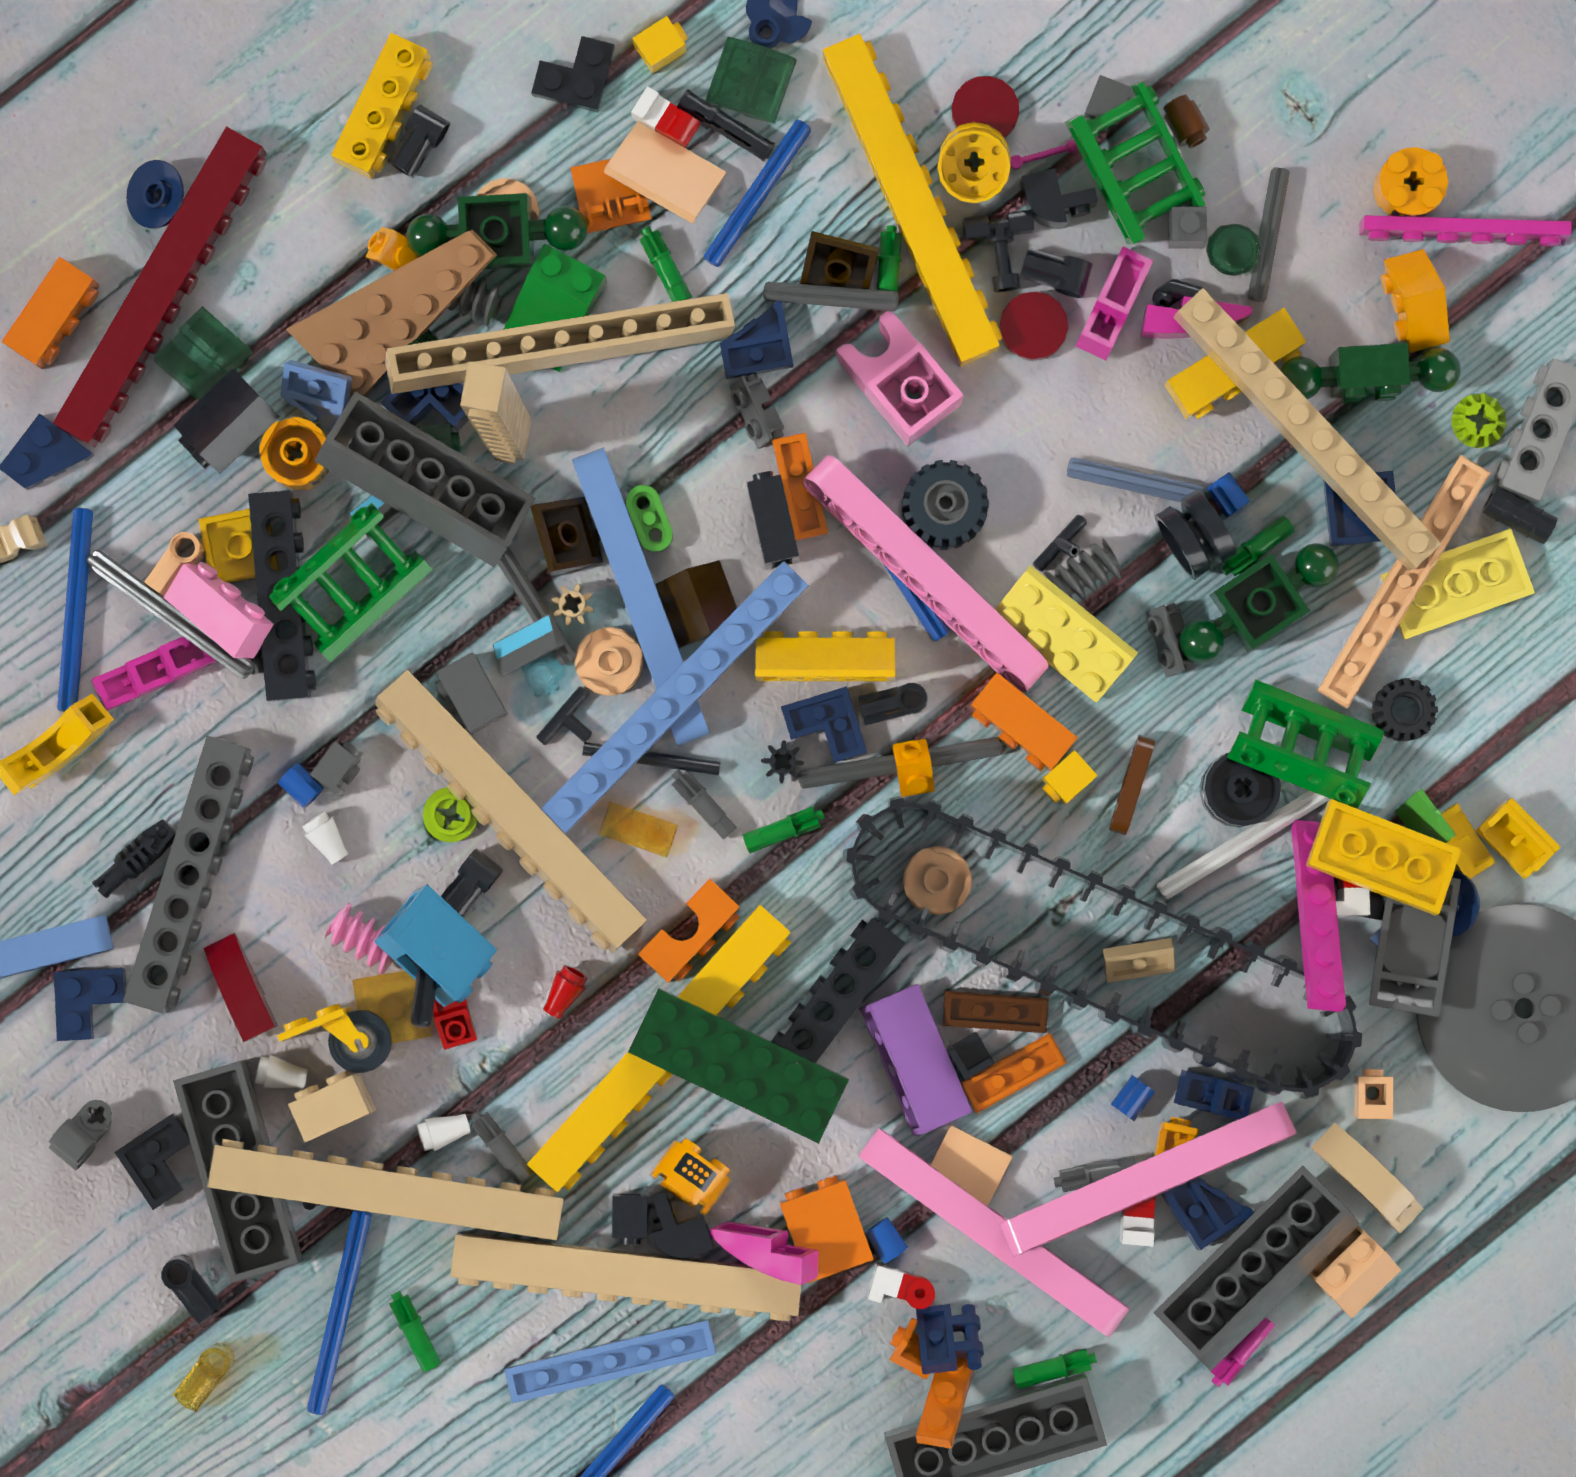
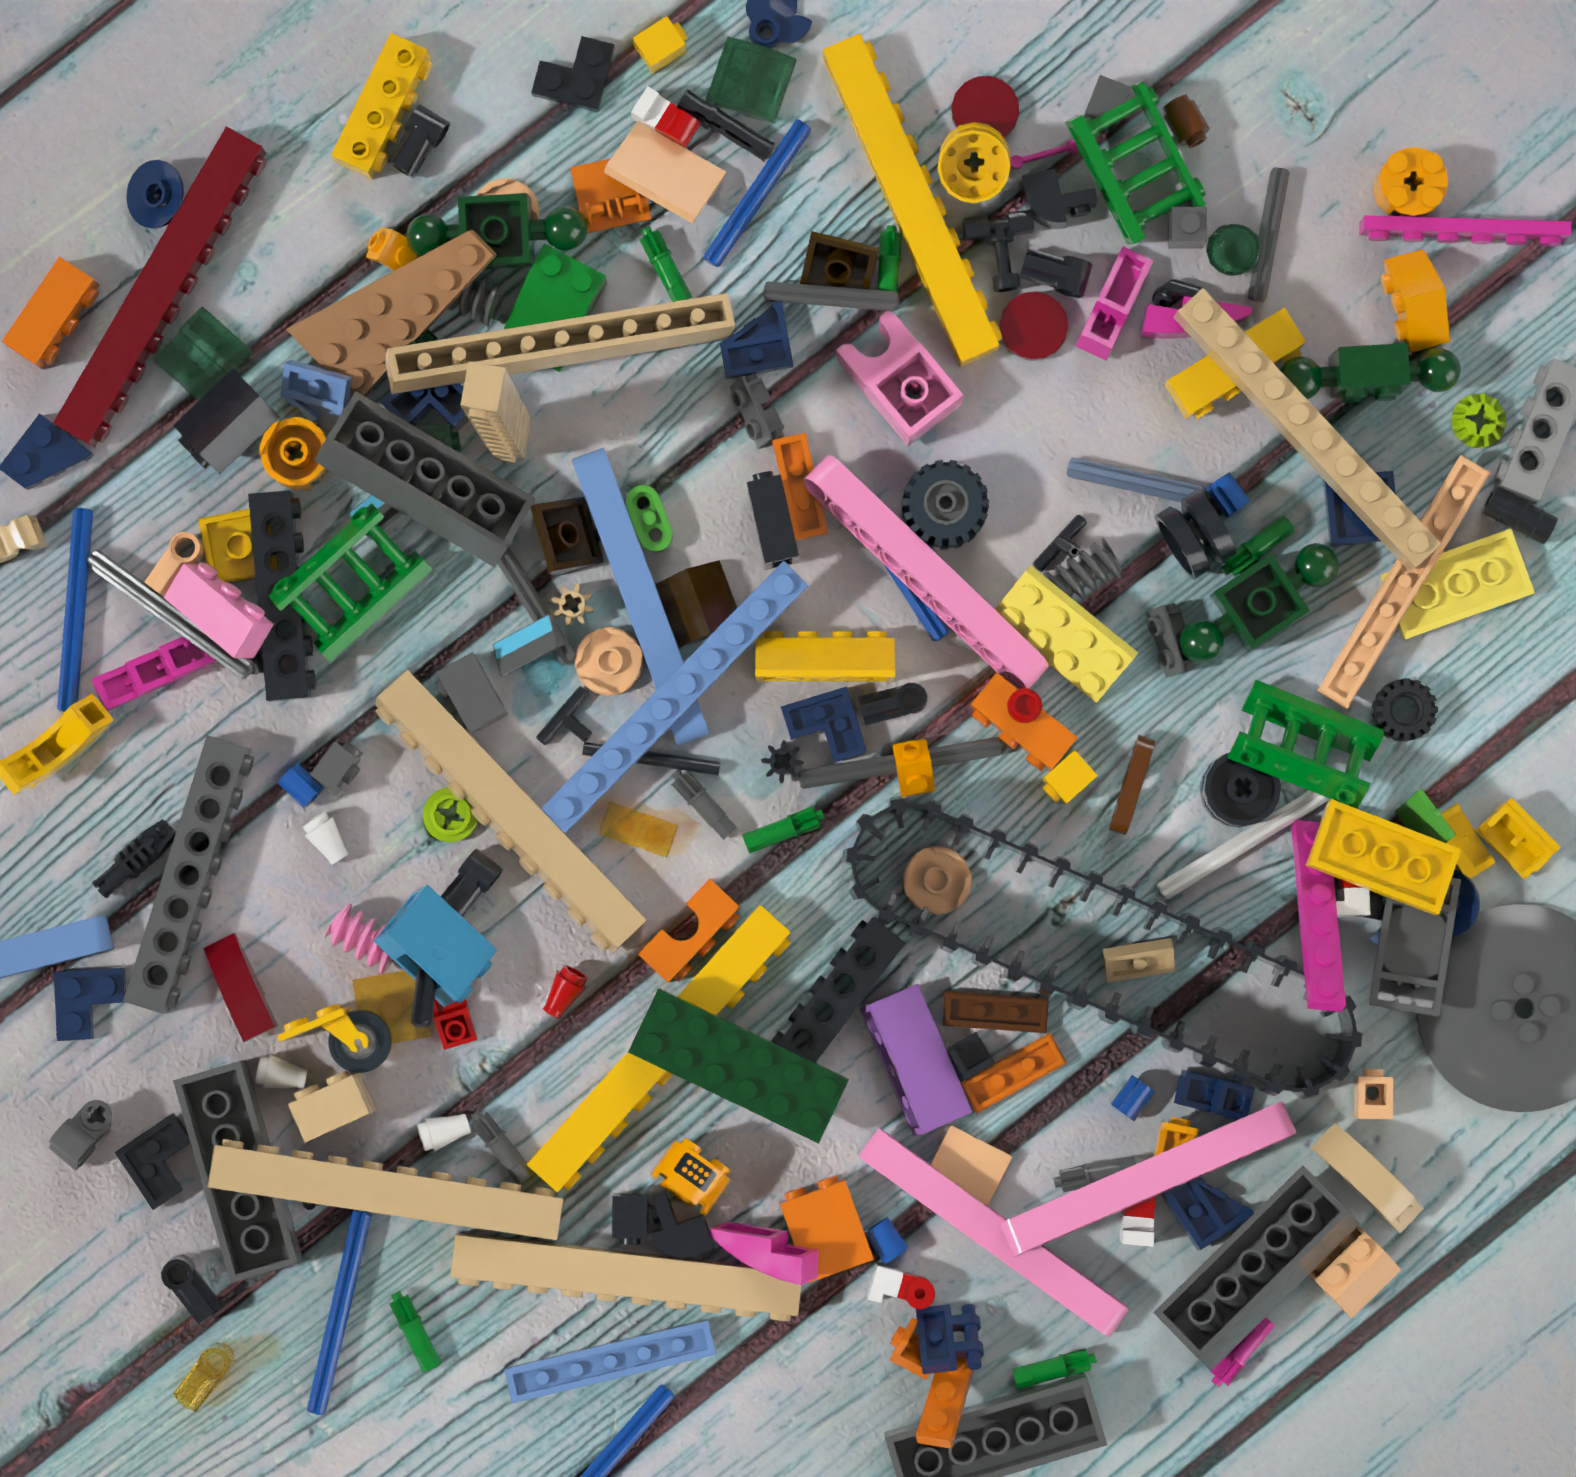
(1024, 705): none -> red plate

